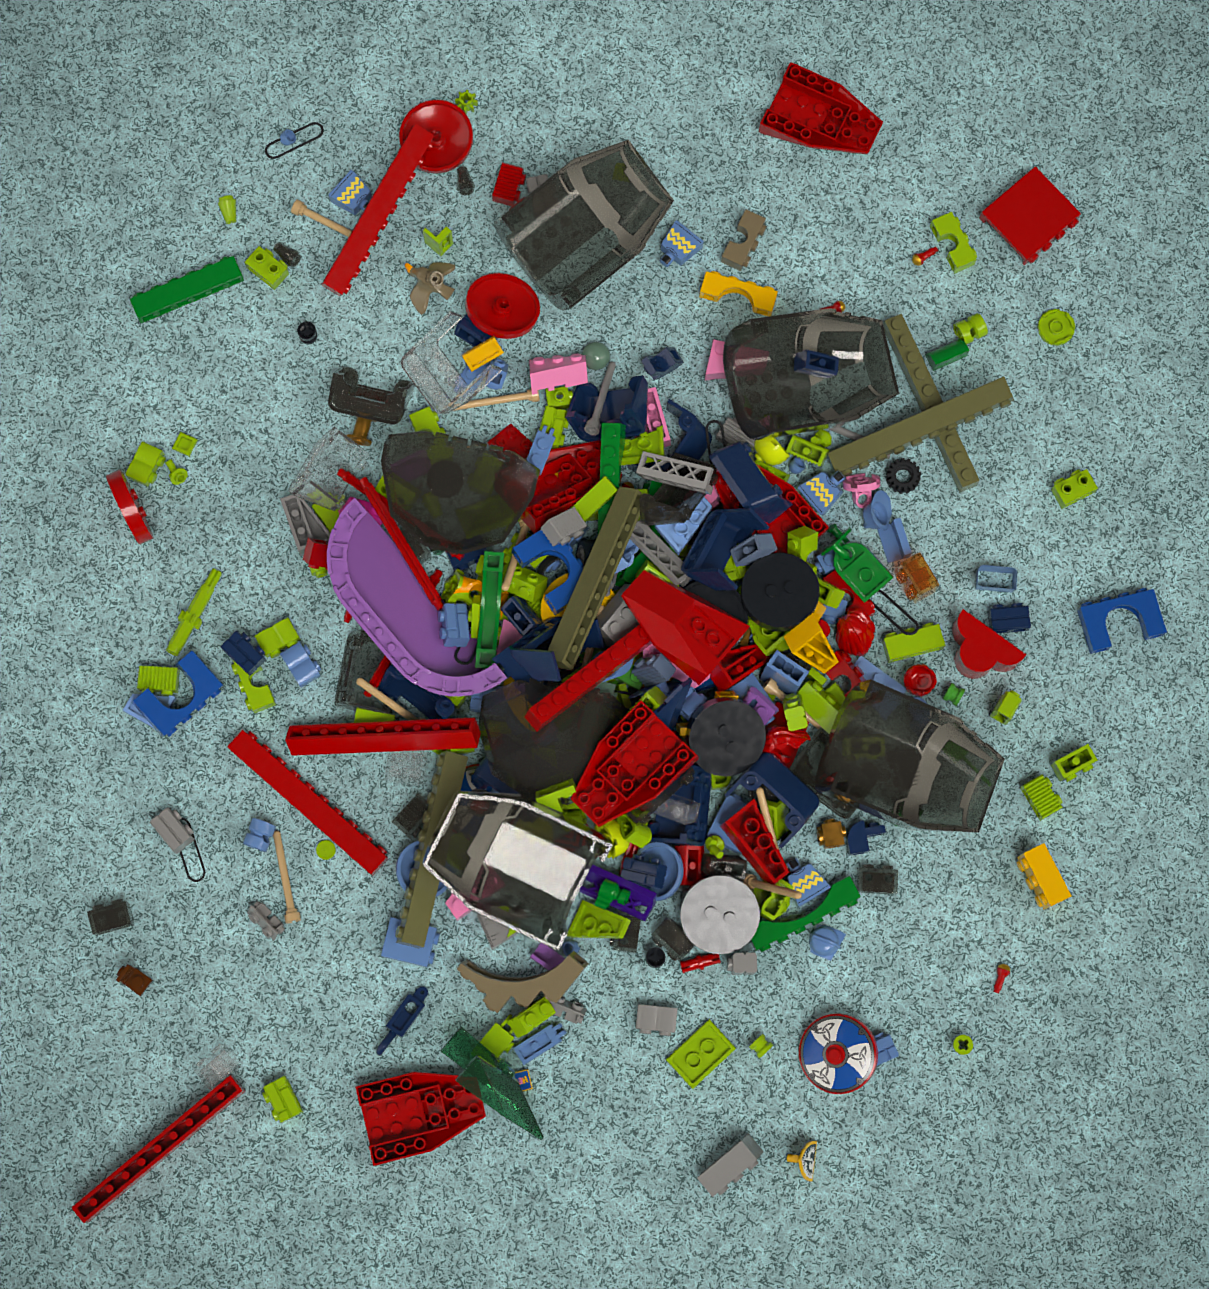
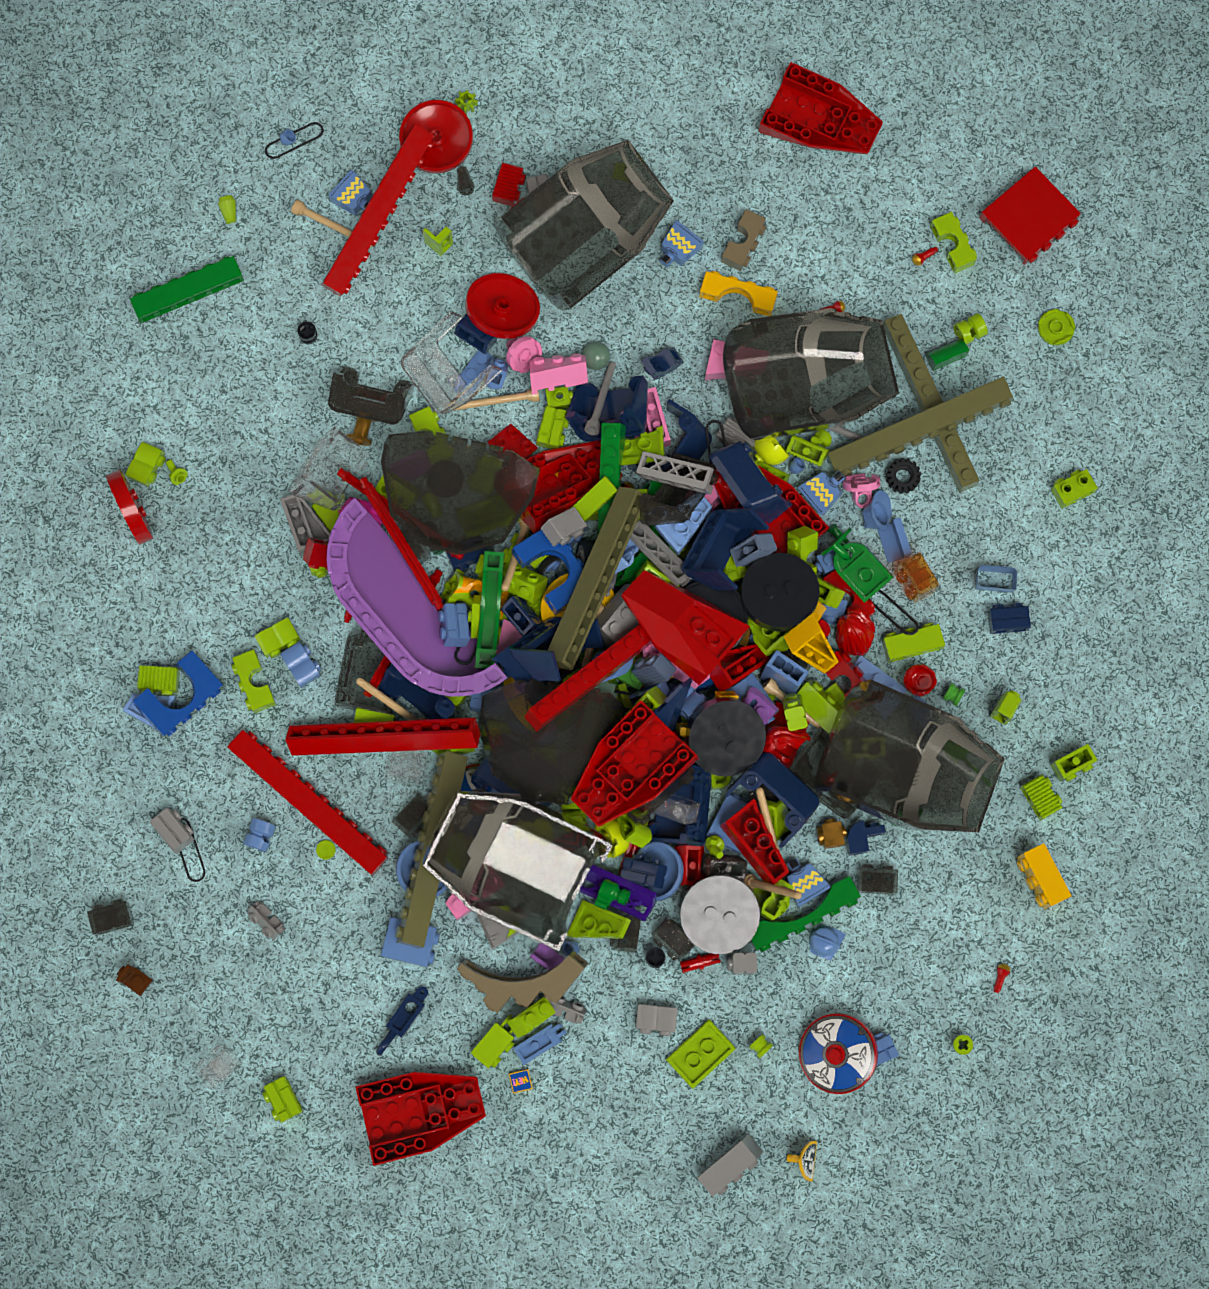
(158, 1149): red brick -> none
(184, 444): lime tile -> none
(191, 618): lime piece -> none
(243, 652): dark blue brick -> none
(267, 267): lime brick -> none
(288, 255): clear smoke cone -> none
(291, 913): tan piece -> none
(429, 281): dark tan animal -> none
(482, 353): yellow tile -> none
(490, 1080): clear green windscreen -> none
(521, 351): none -> bright pink tile
(541, 448): medium blue hinge -> none
(551, 795): lime slope -> none
(816, 364): dark blue brick -> none
(816, 676): lime tile -> none
(982, 648): red brick -> none
(1142, 604): blue arch -> none

